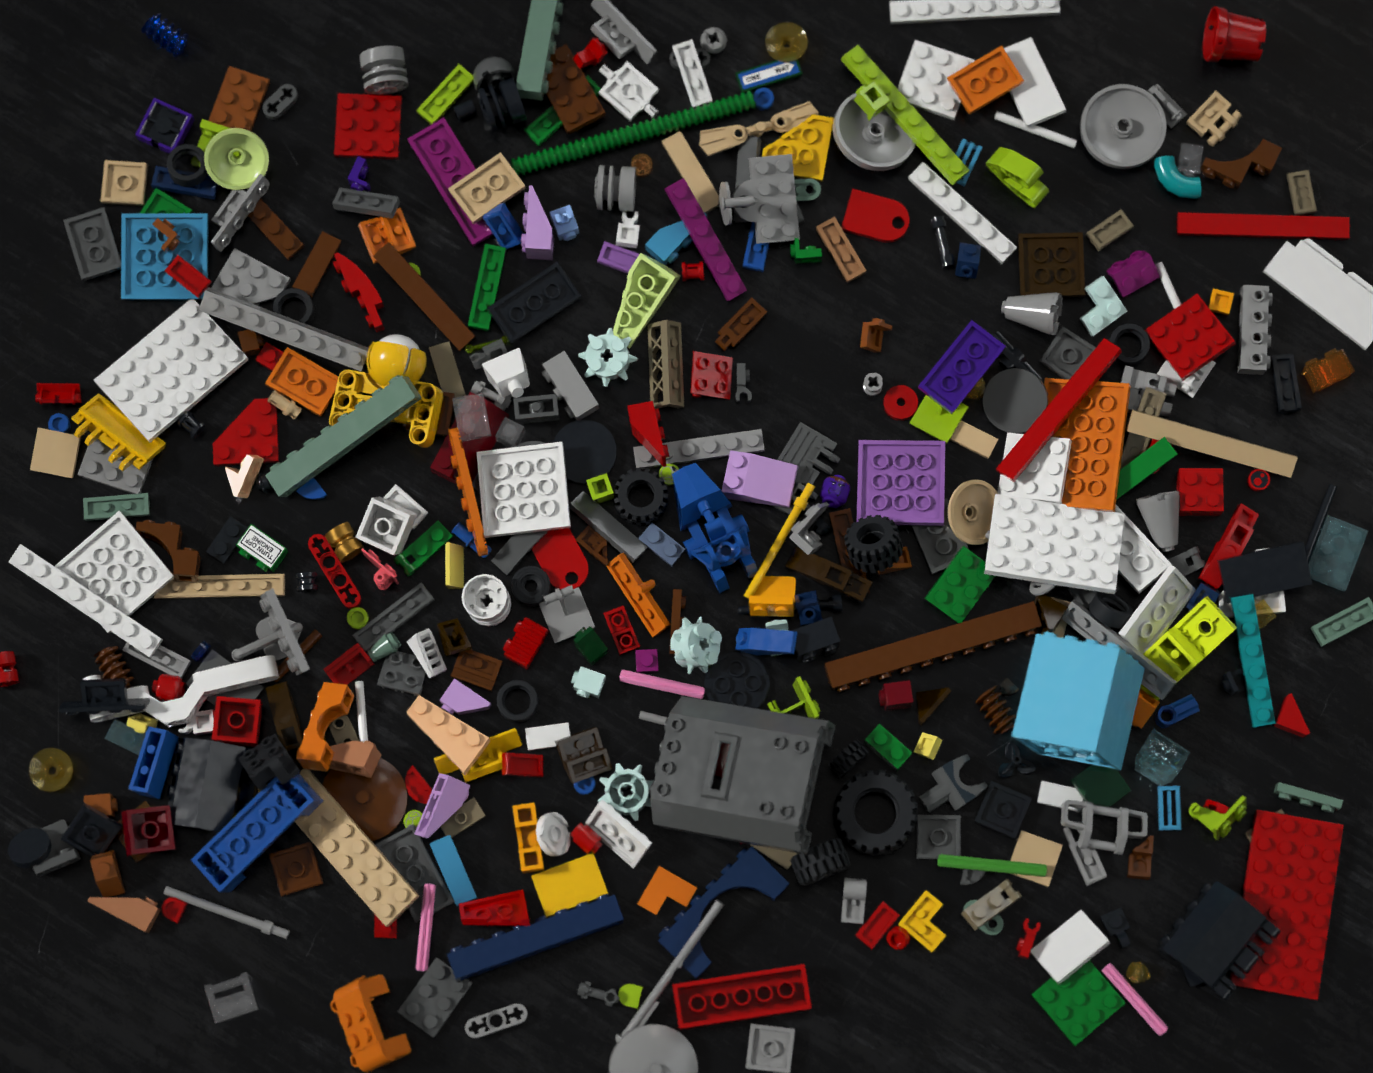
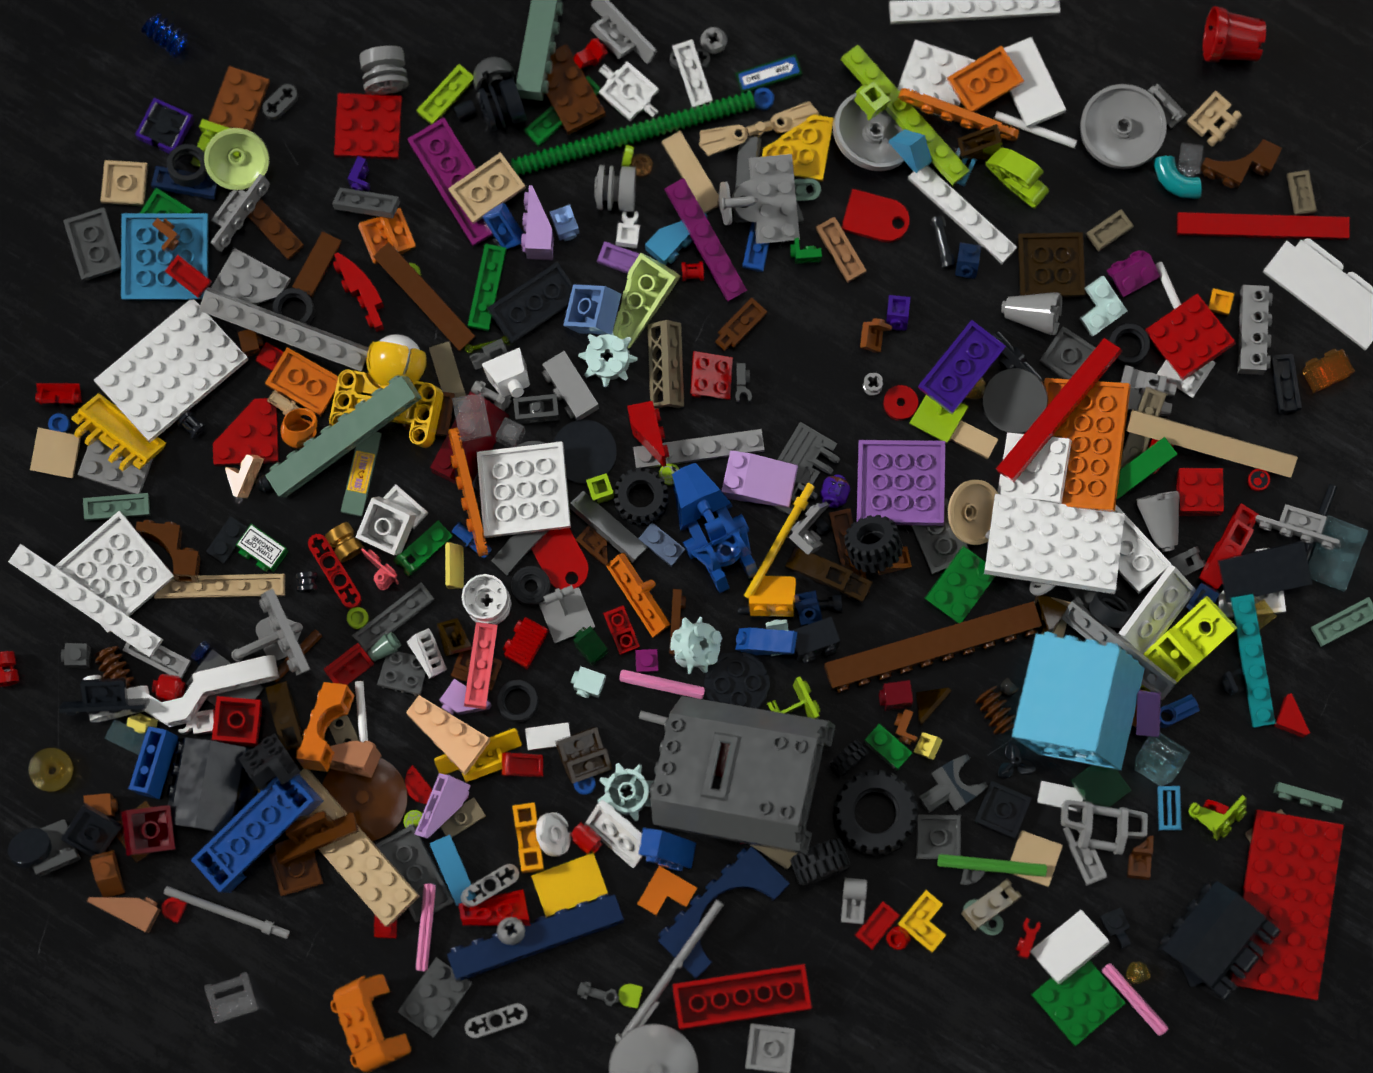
(76, 656): none -> dark grey brick
(296, 430): none -> orange helmet
(311, 490): blue tile -> none
(313, 834): none -> reddish brown bracket
(361, 475): none -> tile
(480, 665): none -> coral plate
(506, 882): none -> light grey beam
(514, 938): none -> light grey piece
(592, 309): none -> medium blue brick
(627, 156): none -> lime tile
(667, 849): none -> blue brick
(782, 34): clear yellow dish -> none
(898, 312): none -> dark purple bracket
(902, 722): none -> dark orange bracket
(912, 149): none -> dark azure slope
(951, 112): none -> orange plate
(981, 143): none -> dark brown slope
(1148, 713): none -> medium lavender tile
(1301, 524): none -> light grey bracket

